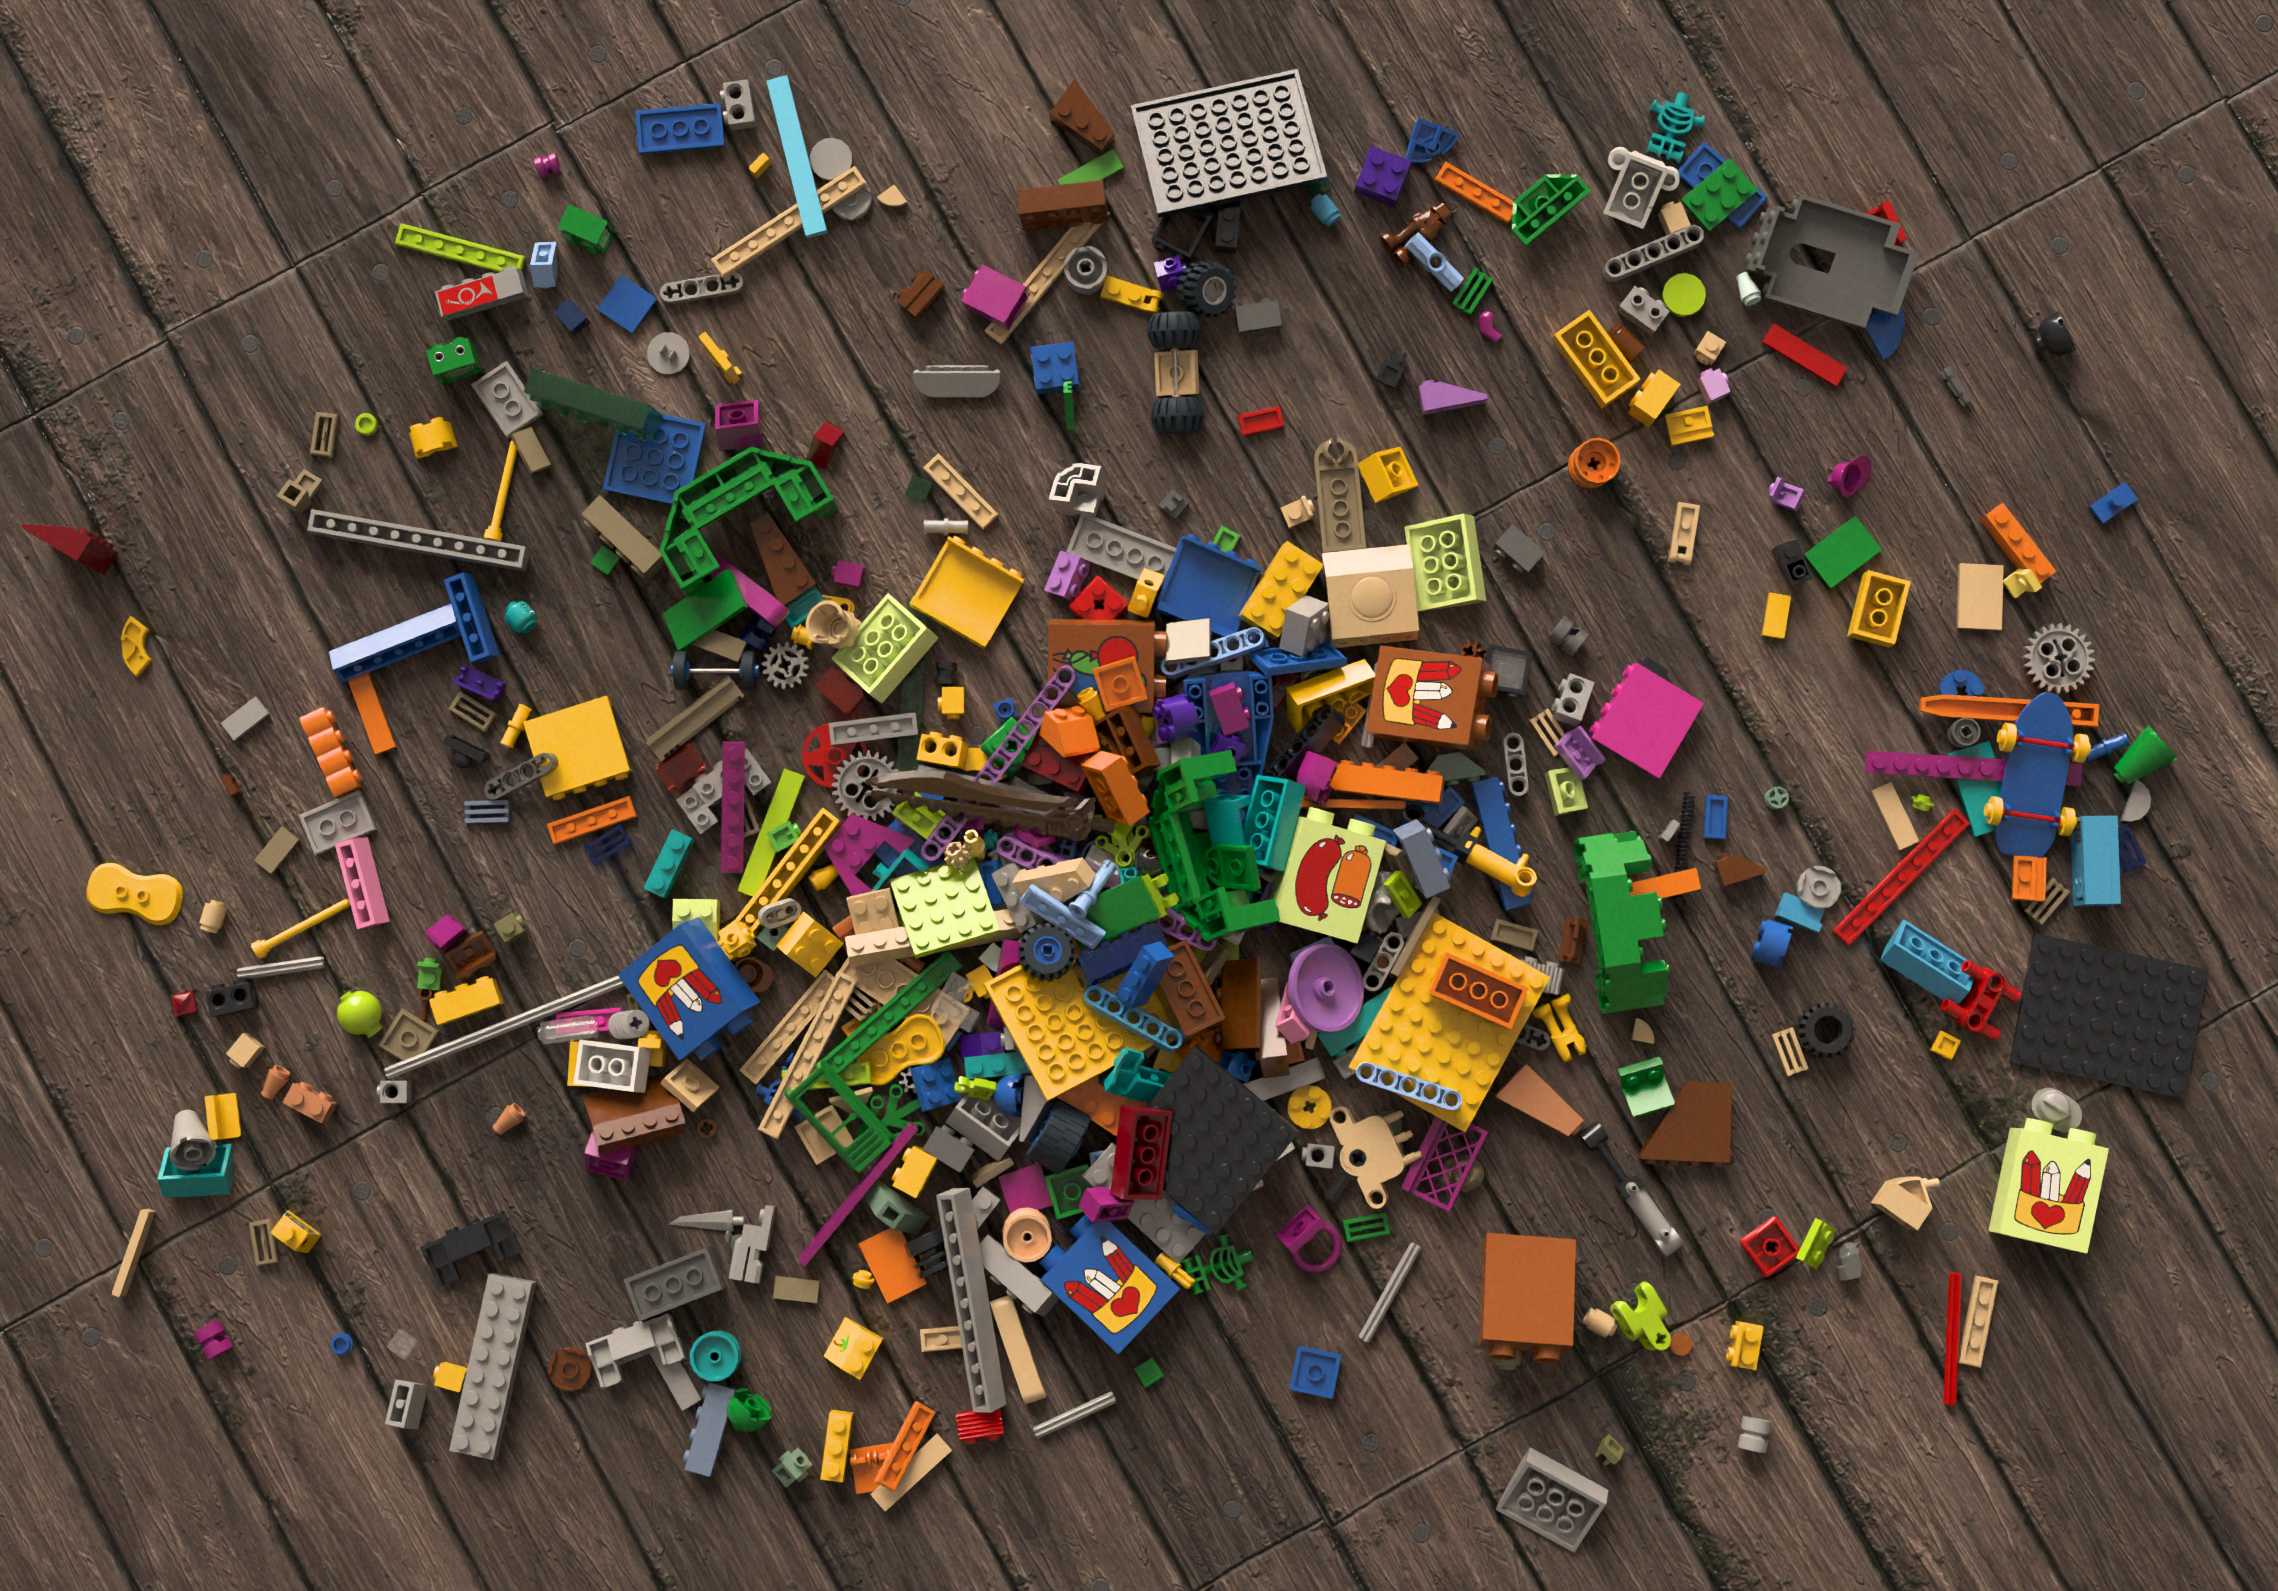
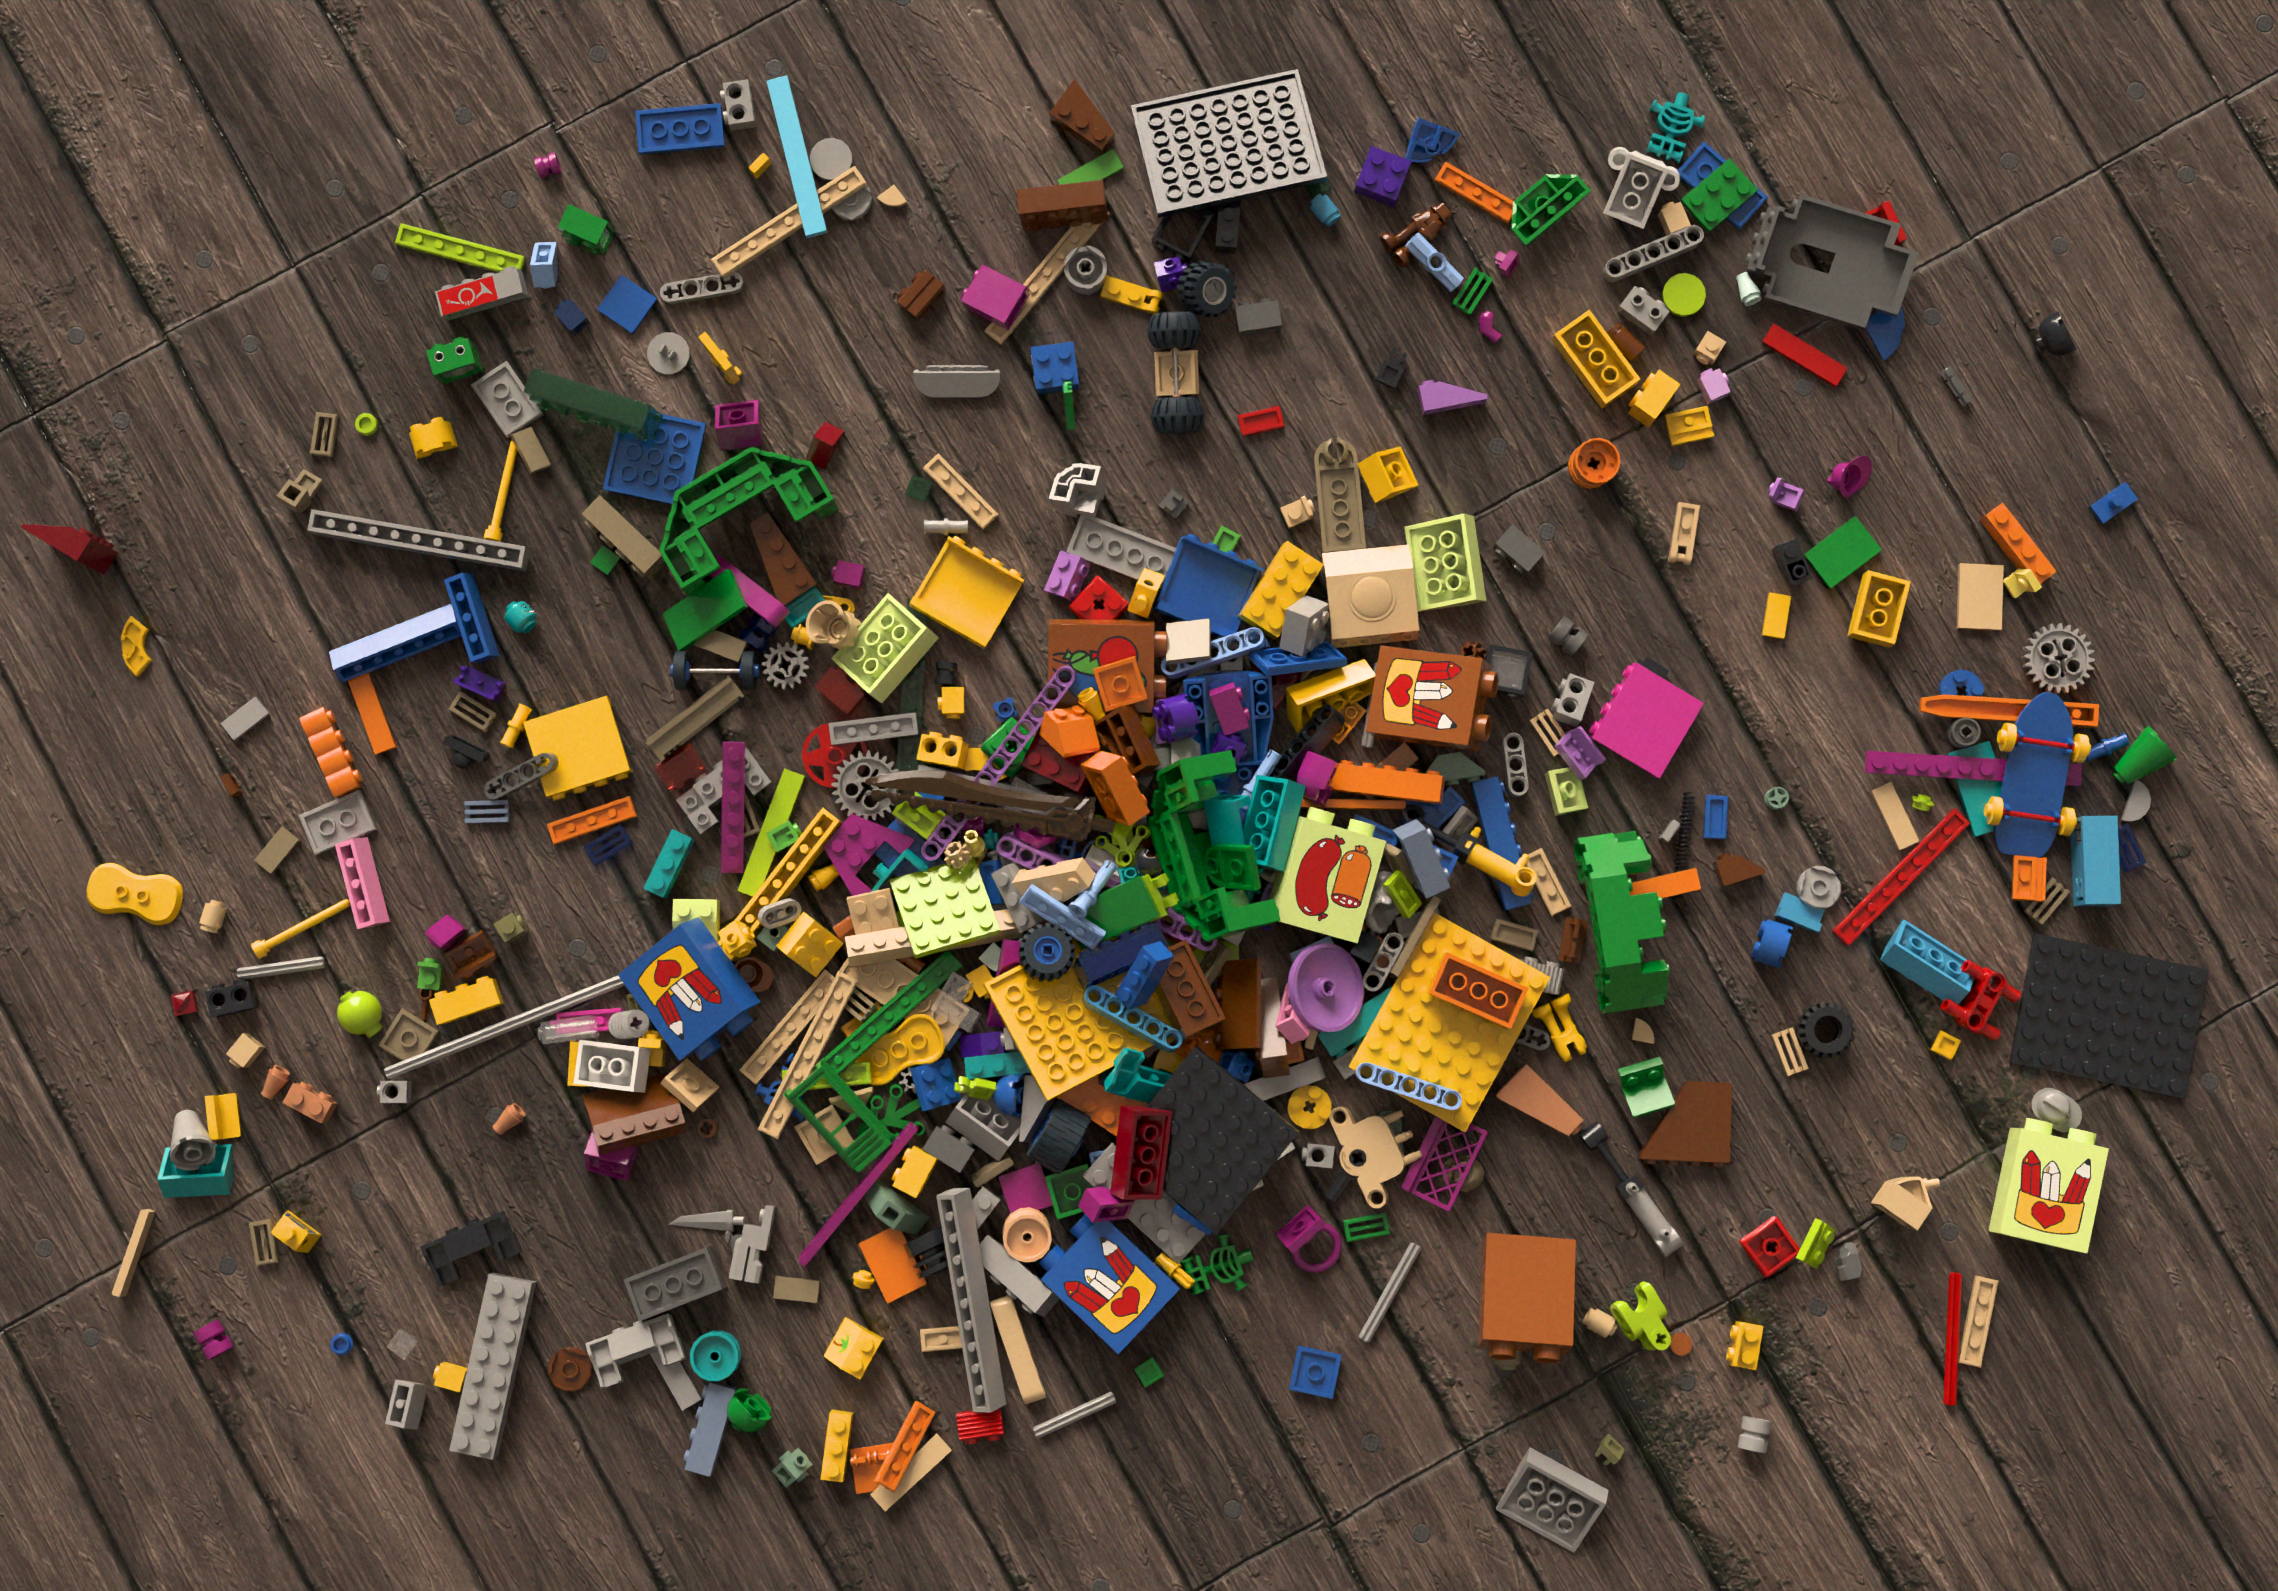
(1264, 769): none -> light blue pin
(1507, 263): none -> magenta tile
(1547, 883): none -> tan tile

